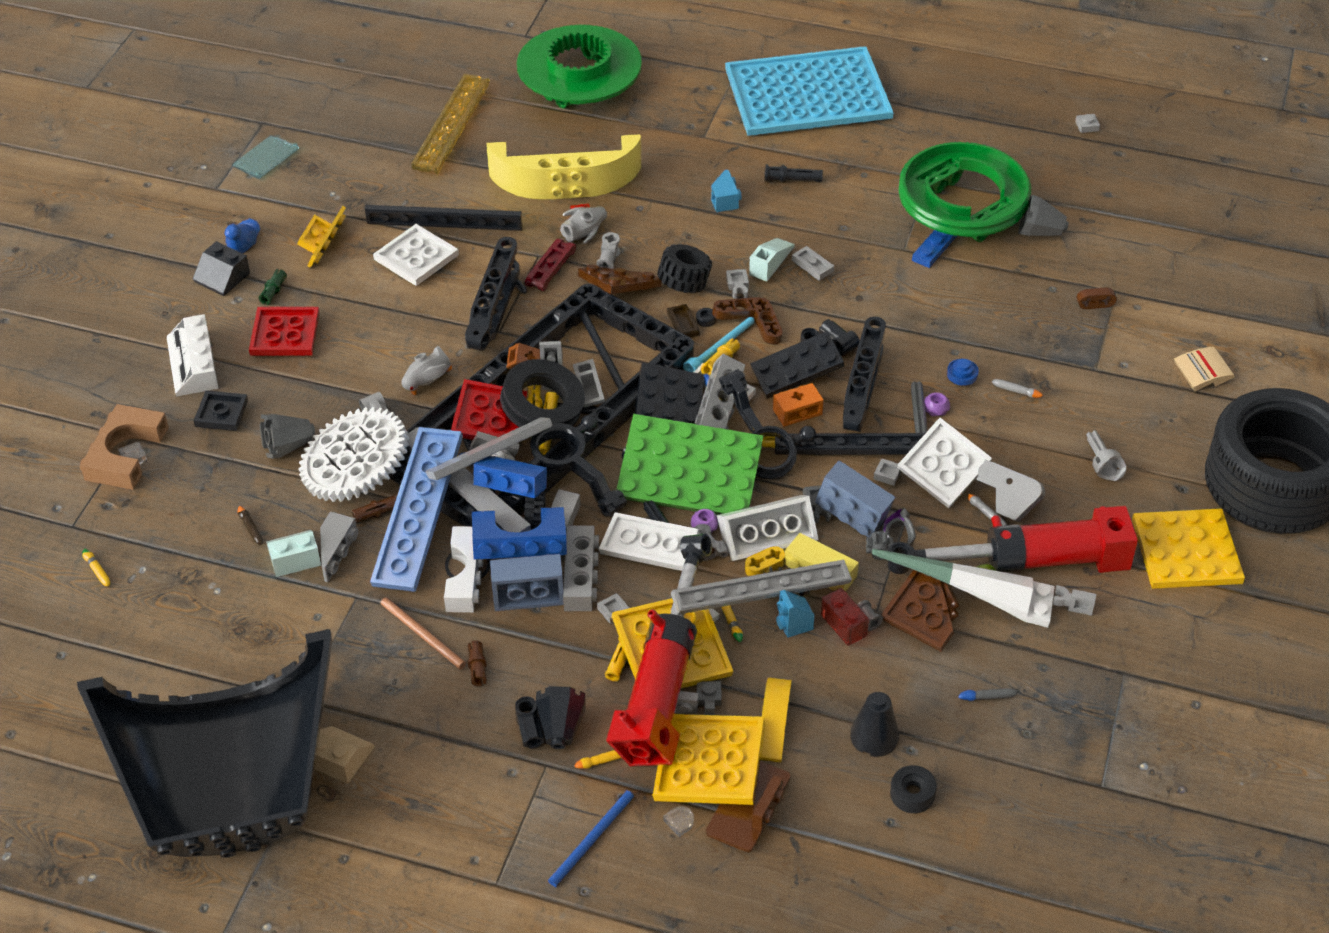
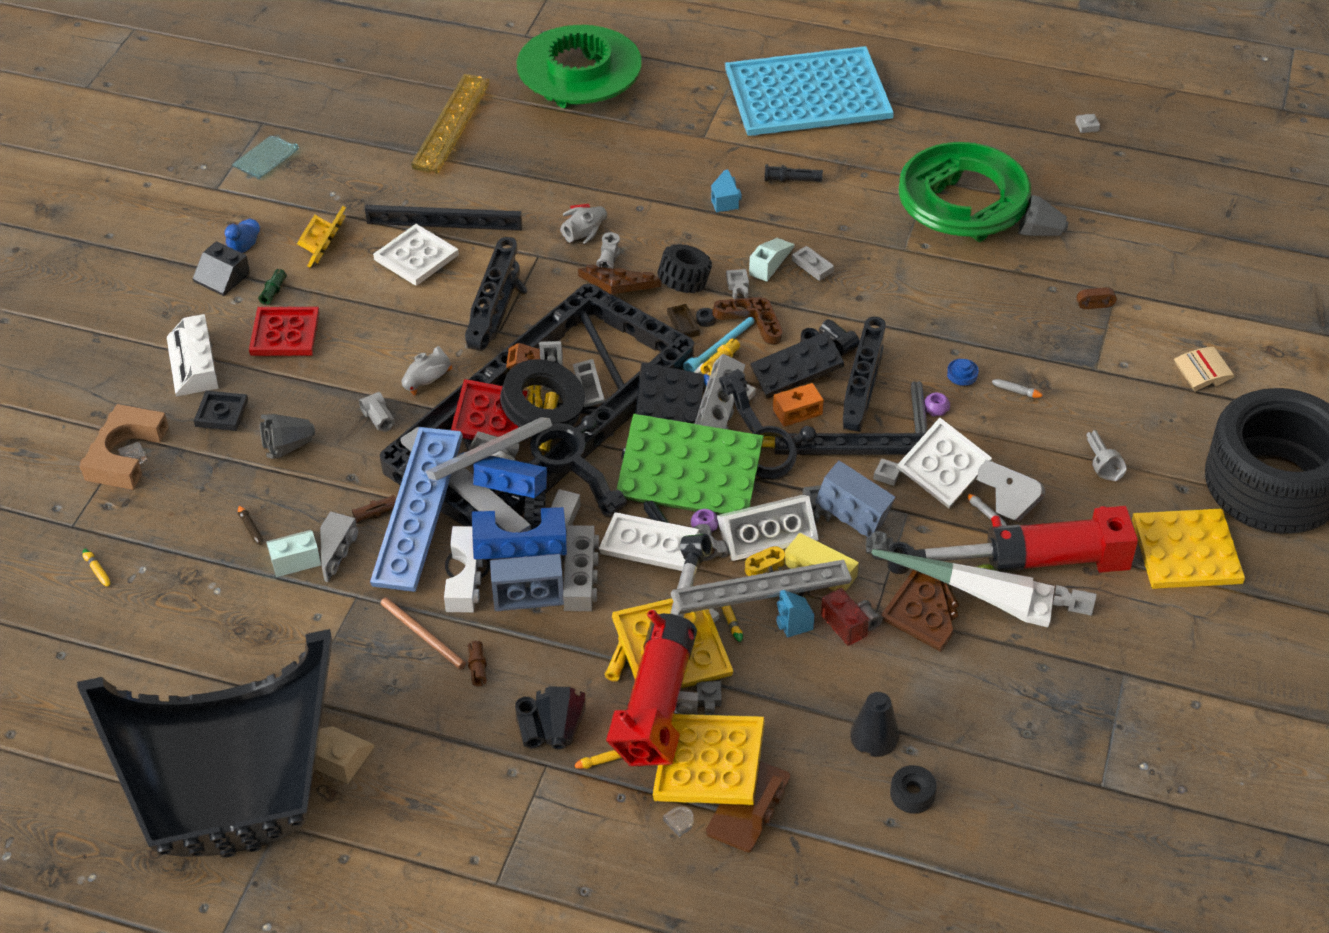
(357, 457): white gear -> none
(550, 264): dark red plate -> none
(565, 173): light yellow slope -> none
(589, 840): blue piece -> none
(610, 605): light grey plate -> none
(775, 716): yellow slope -> none
(897, 519): dark grey piece -> none
(932, 248): blue plate -> none
(971, 695): dark grey piece -> none

